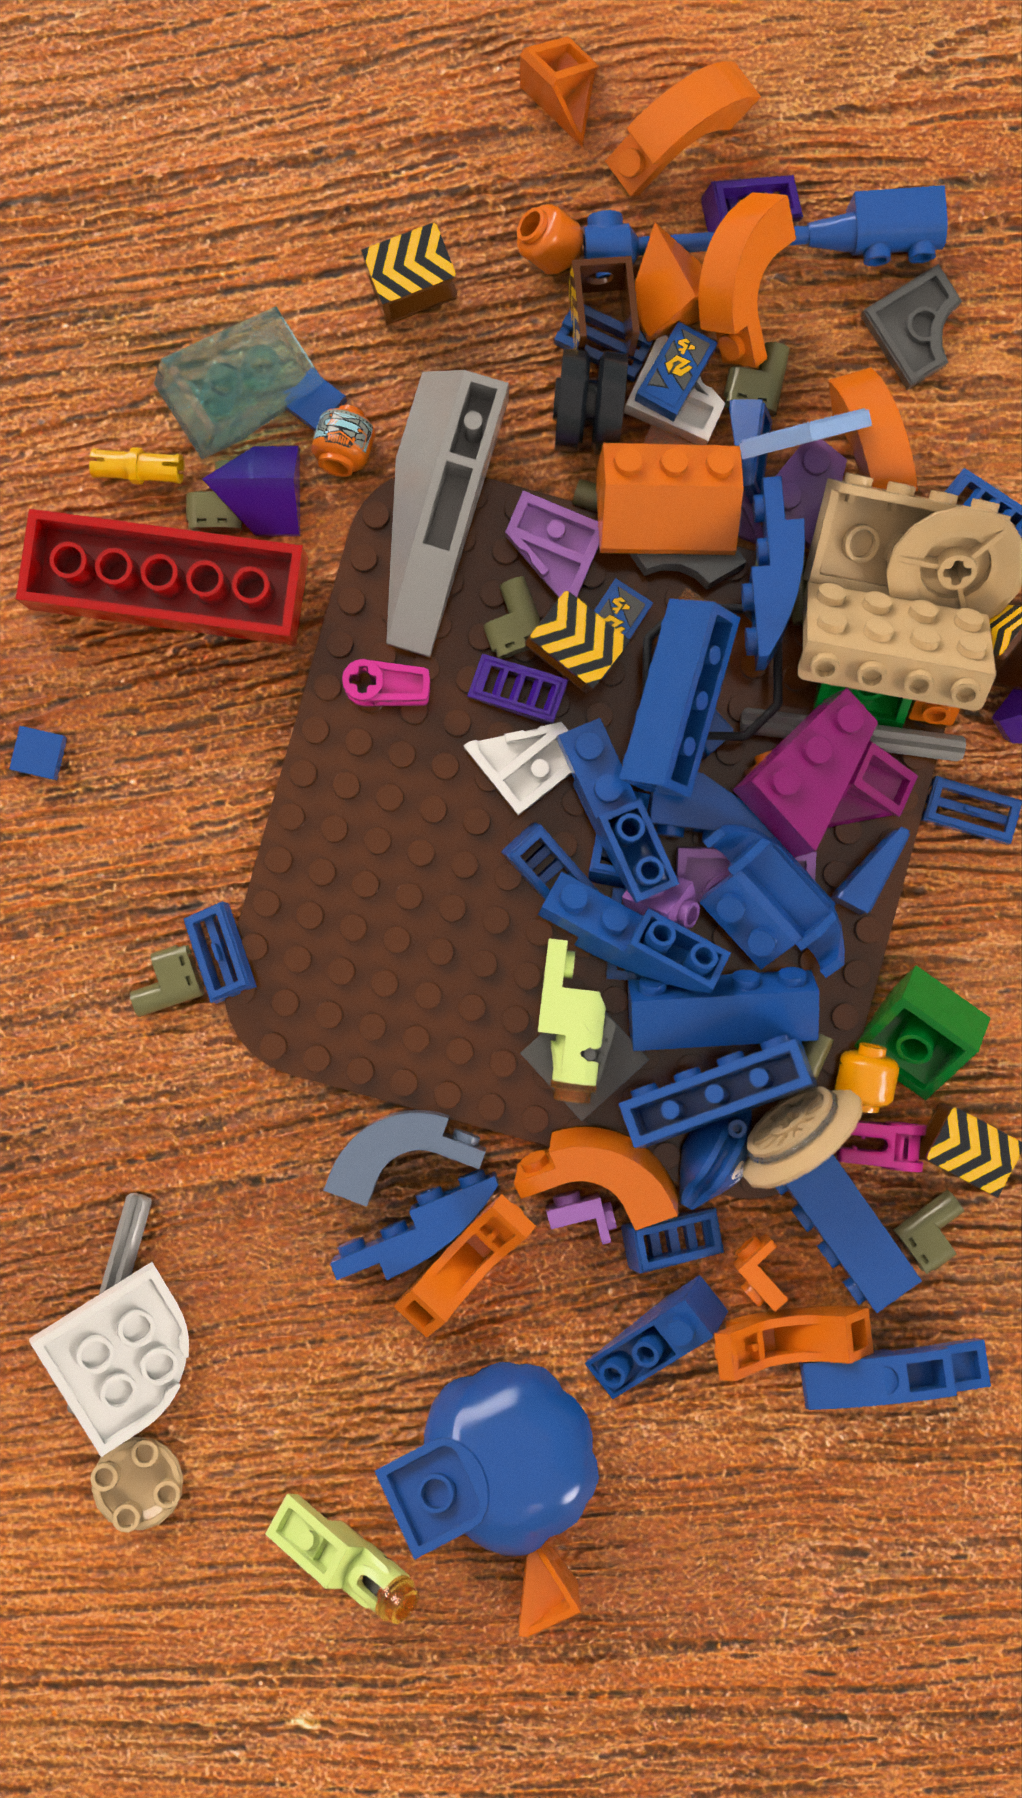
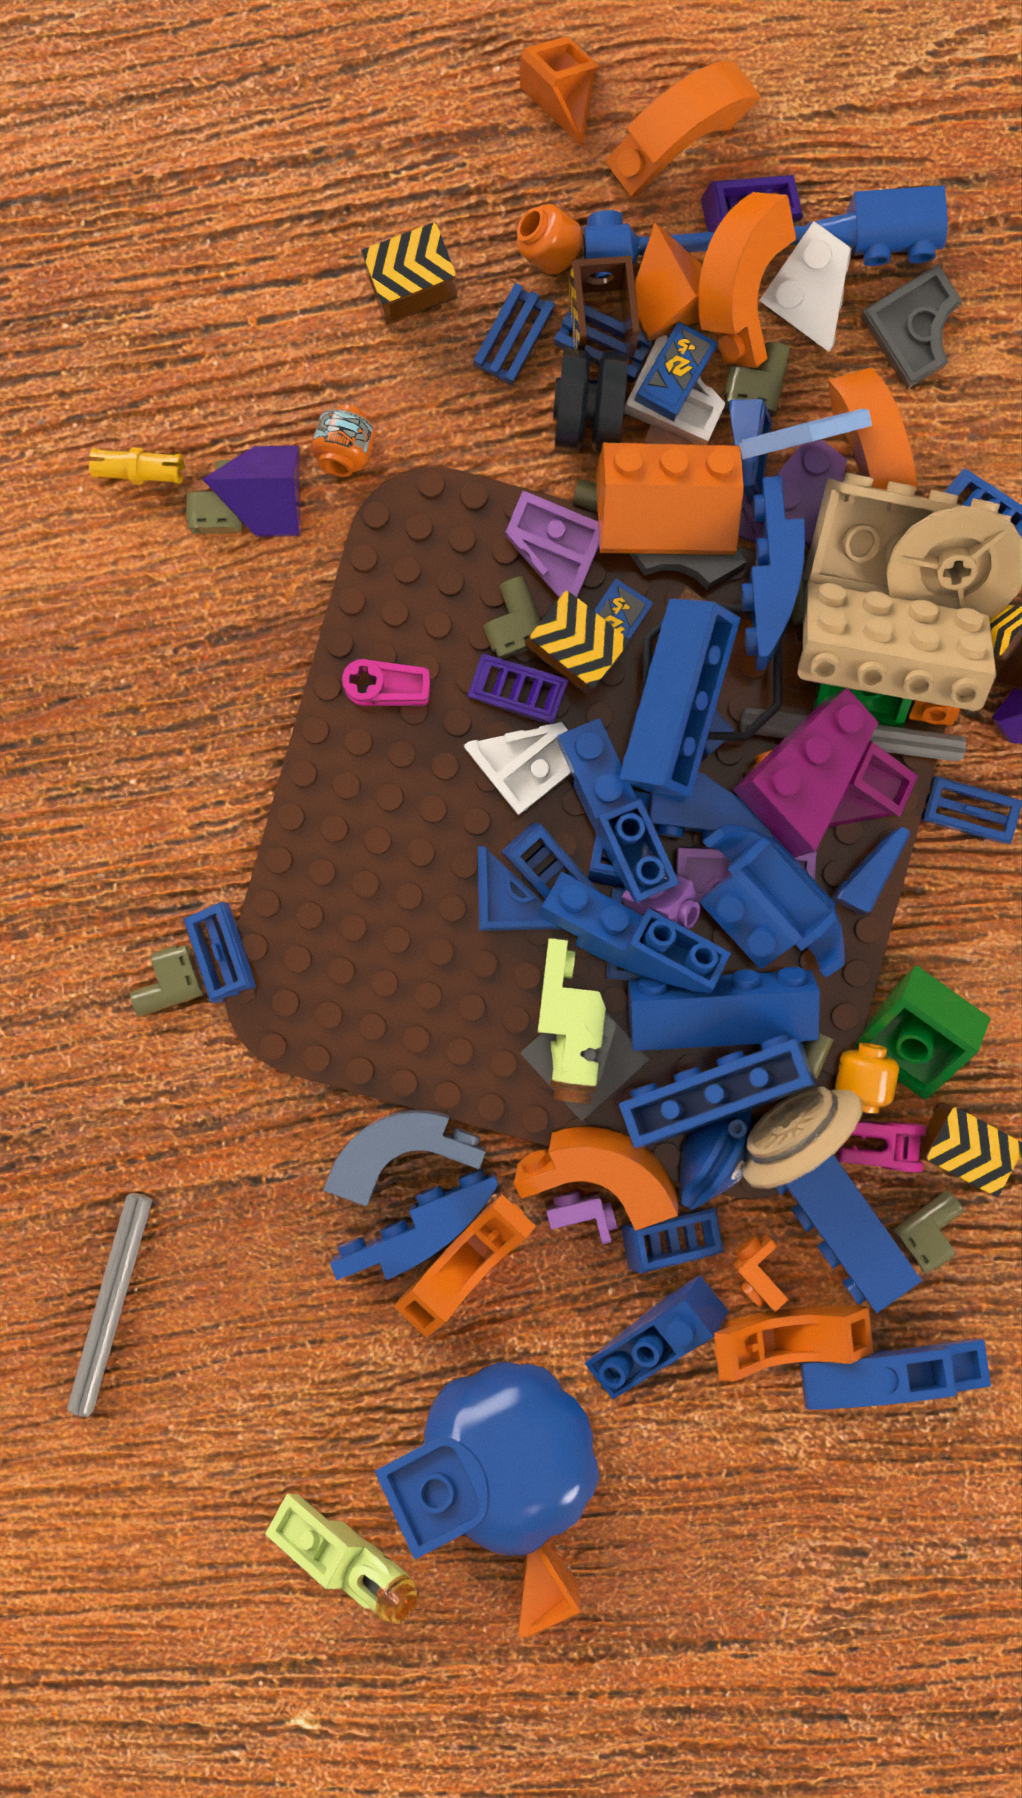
(38, 753): blue tile -> none
(118, 1357): white plate -> none
(137, 1484): tan dish -> none
(162, 577): red brick -> none
(235, 381): clear light blue slope -> none
(312, 405): blue tile -> none
(436, 496): light grey wedge -> none
(505, 900): none -> blue tile
(531, 301): none -> blue tile
(811, 285): none -> white wing

